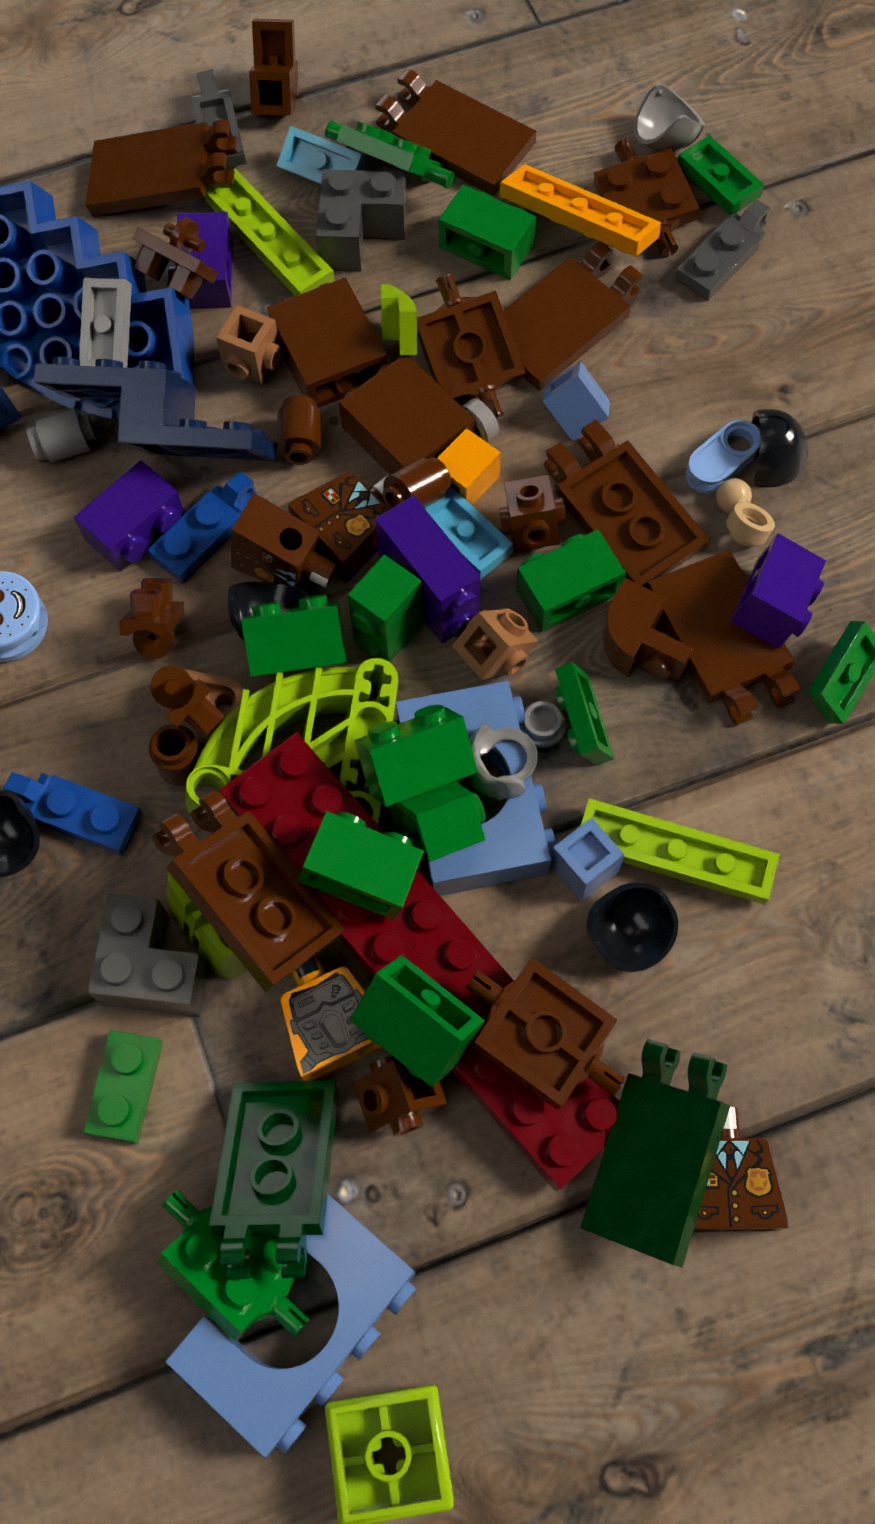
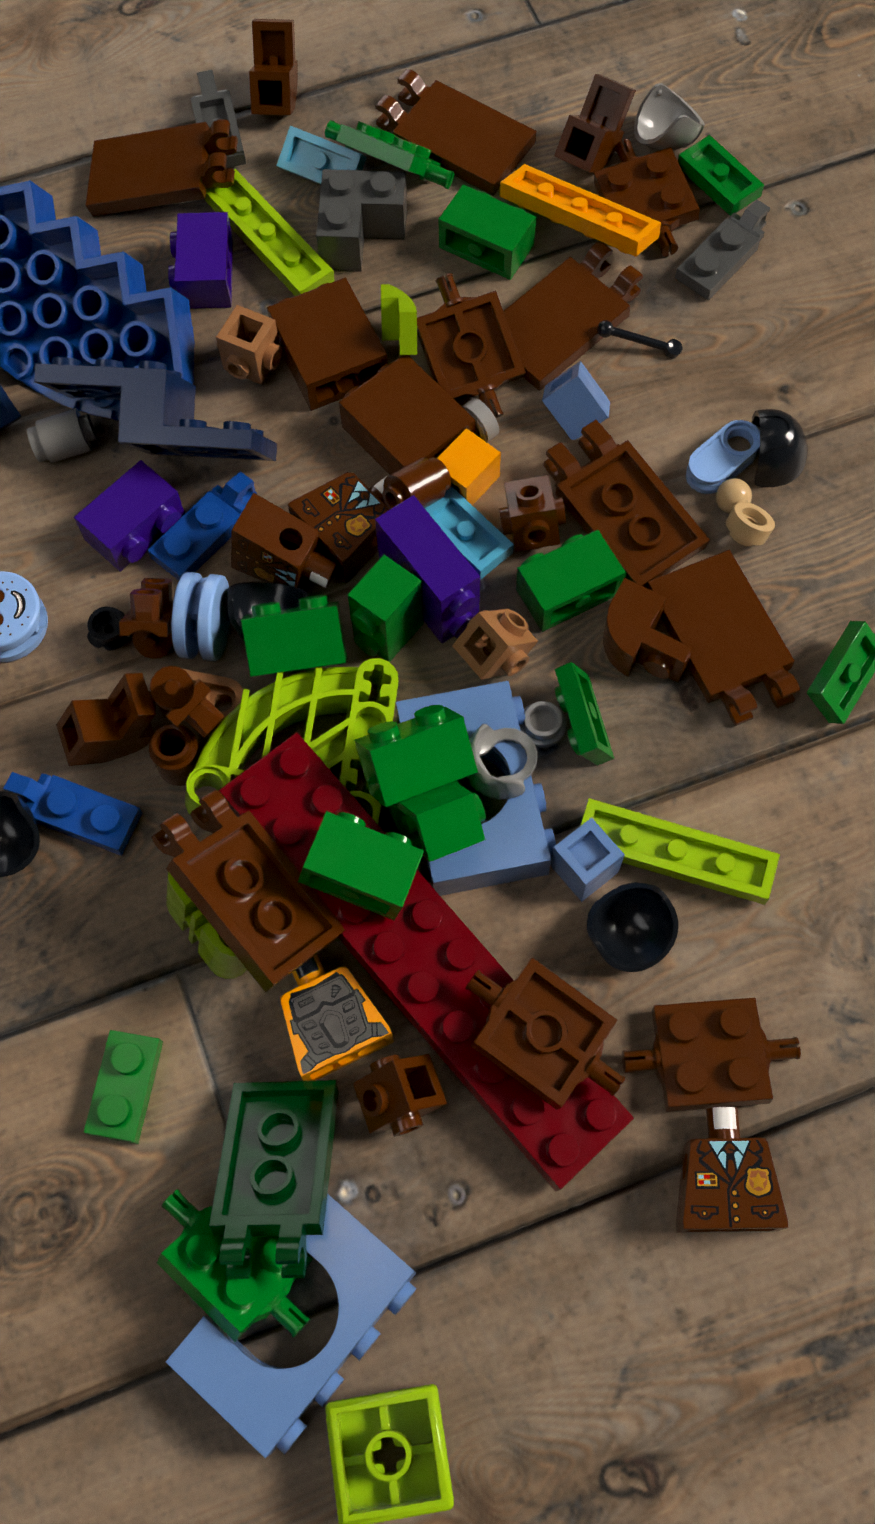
(100, 621): none -> black plate
(105, 320): light grey plate -> none
(111, 727): none -> reddish brown brick
(134, 969): dark grey brick -> none
(157, 253): reddish brown hips -> none
(200, 616): none -> light blue head
(299, 430): reddish brown brick -> none
(416, 1020): green brick -> none
(592, 135): none -> reddish brown brick
(659, 1156): dark green tile -> none
(671, 348): none -> black hinge
(711, 1054): none -> reddish brown plate
(779, 592): dark purple brick -> none

